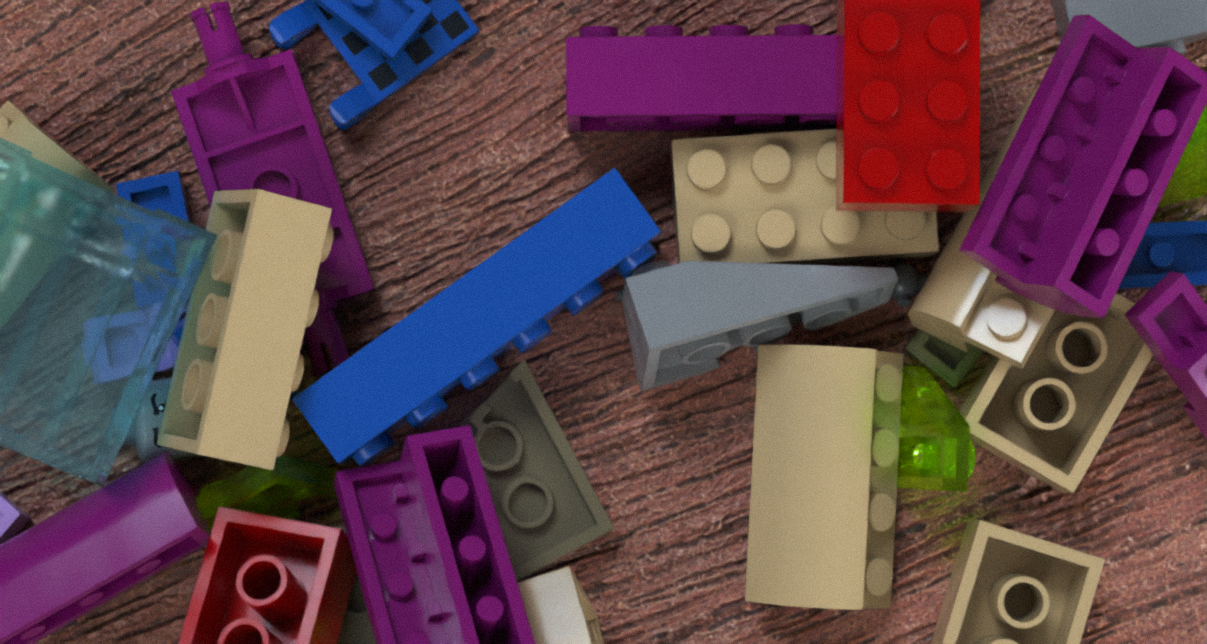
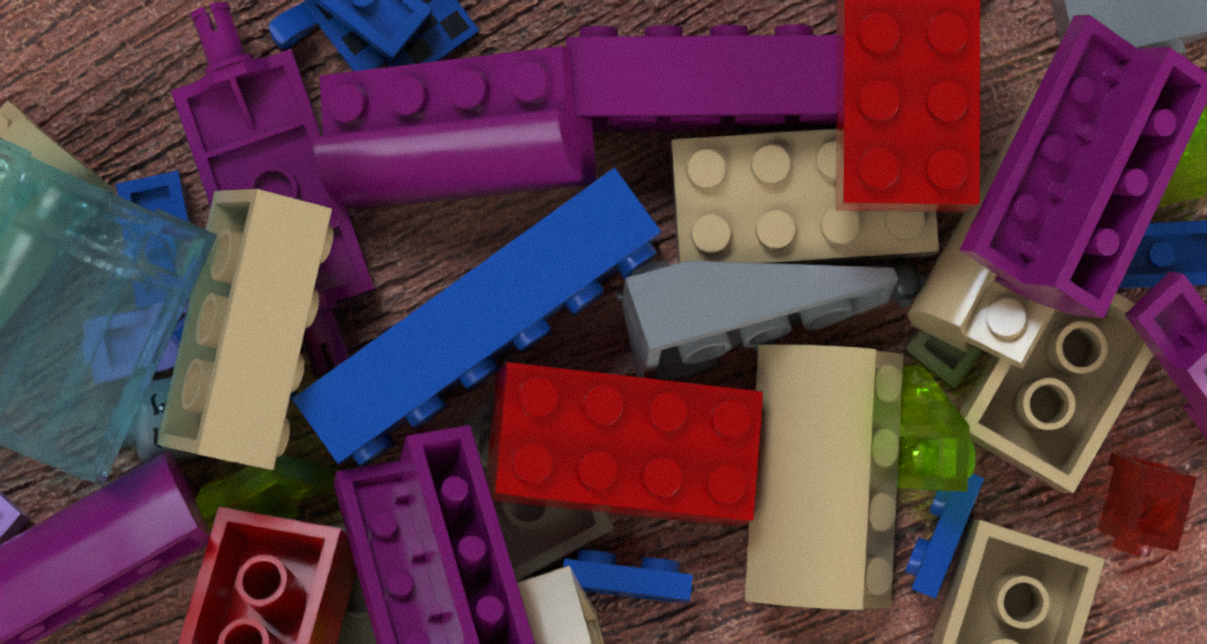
(453, 130): none -> magenta brick
(624, 445): none -> red brick
(655, 580): none -> blue plate
(932, 558): none -> blue plate
(1145, 505): none -> clear red brick

